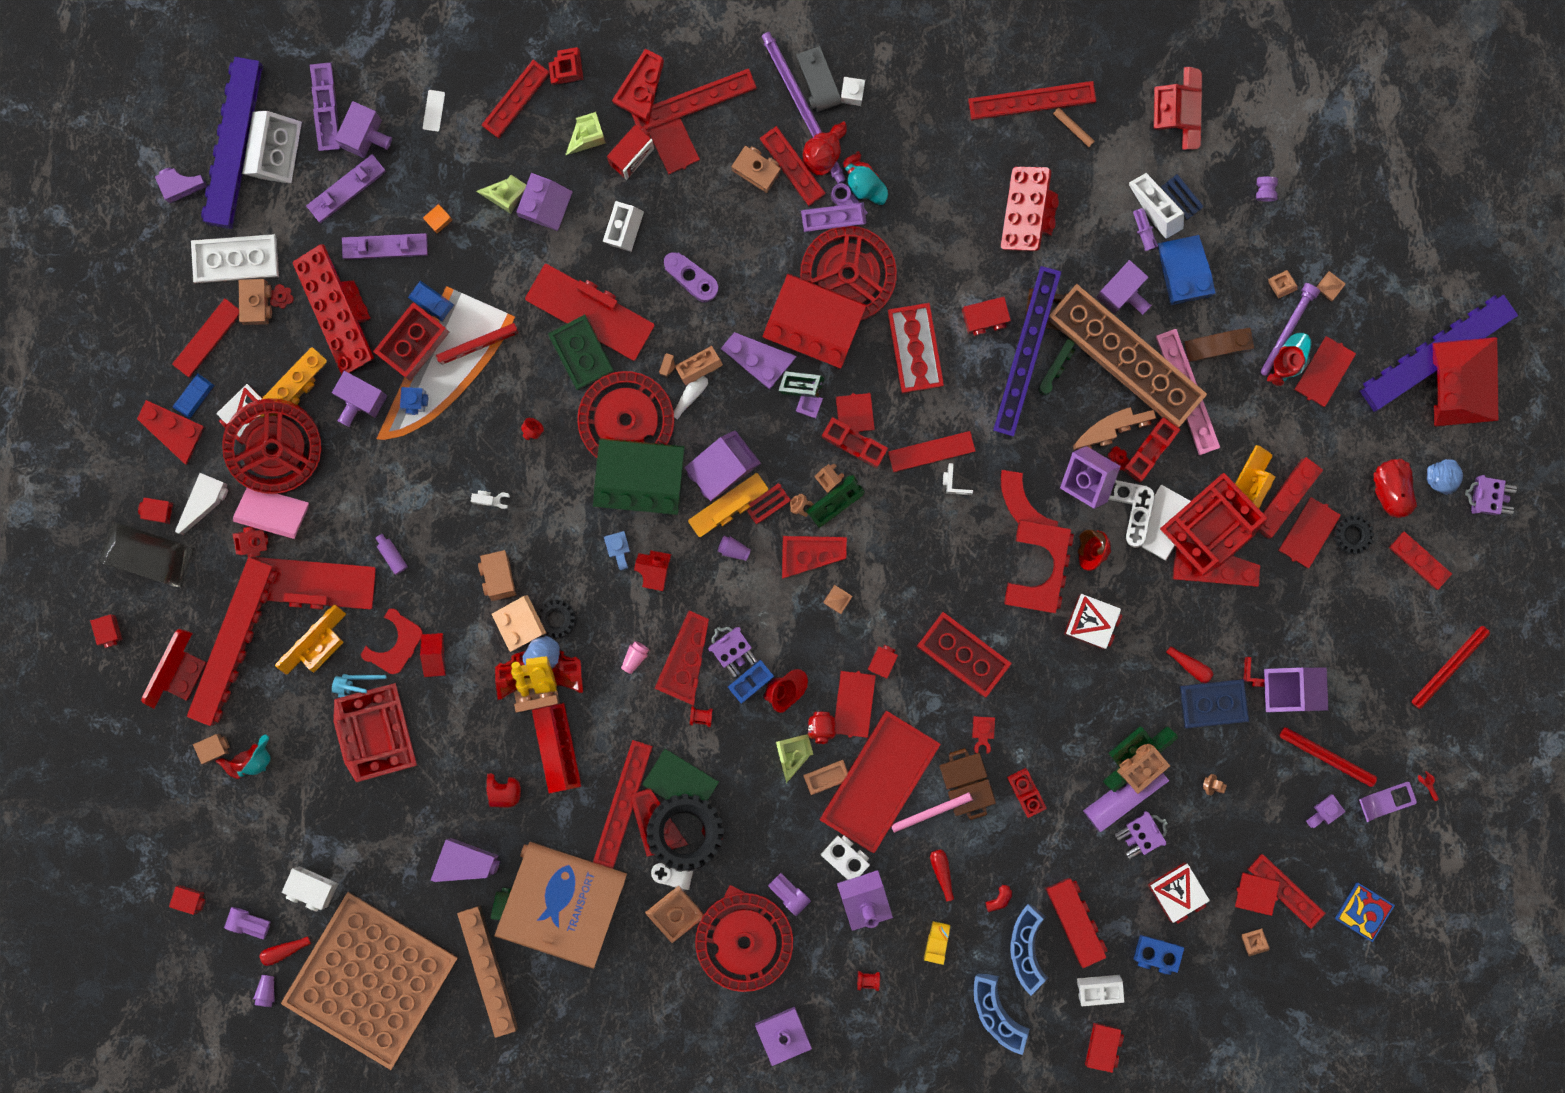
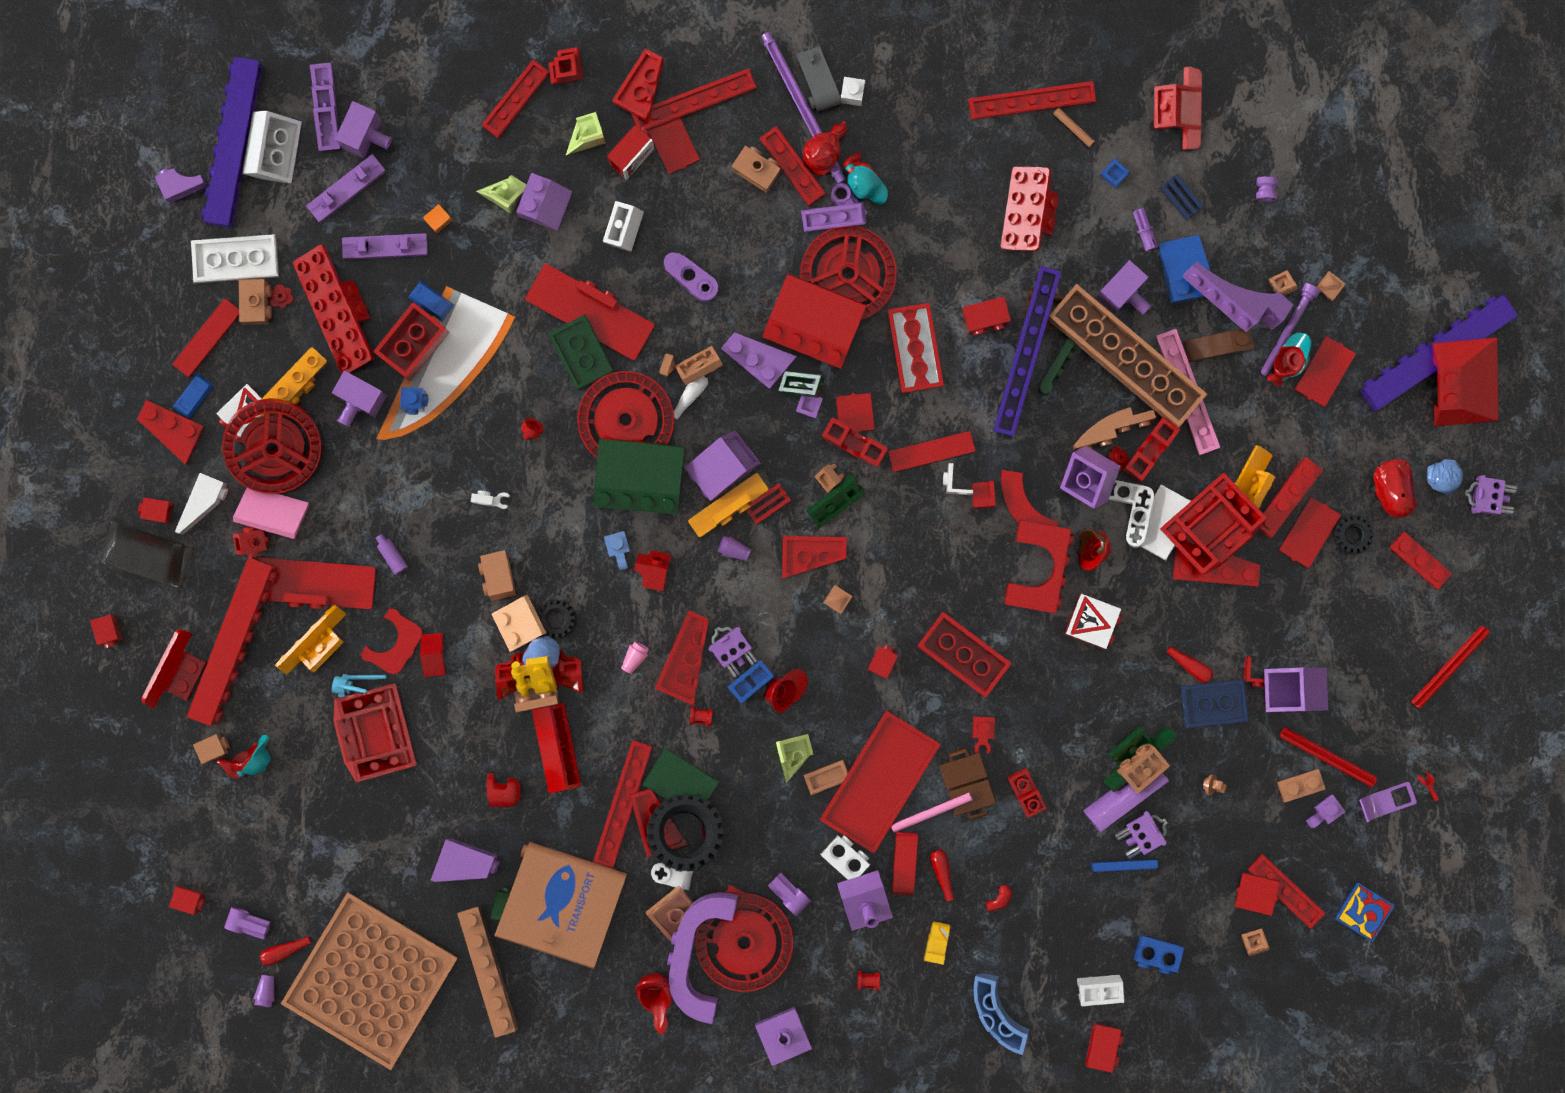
(309, 888): white brick -> none
(433, 110): white sticker -> none
(477, 344): red tile -> none
(656, 997): none -> red piece
(689, 1000): none -> medium lavender arch
(798, 503): nougat plate -> none
(821, 727): red head -> none
(854, 703): red piece -> none
(904, 863): none -> red beam
(983, 495): none -> red panel
(1023, 949): medium blue brick -> none
(1076, 923): red brick -> none
(1115, 173): none -> blue tile
(1124, 865): none -> blue tile
(1158, 206): white slope -> none
(1179, 893): piece -> none
(1239, 304): none -> medium lavender arch
(1301, 785): none -> nougat plate

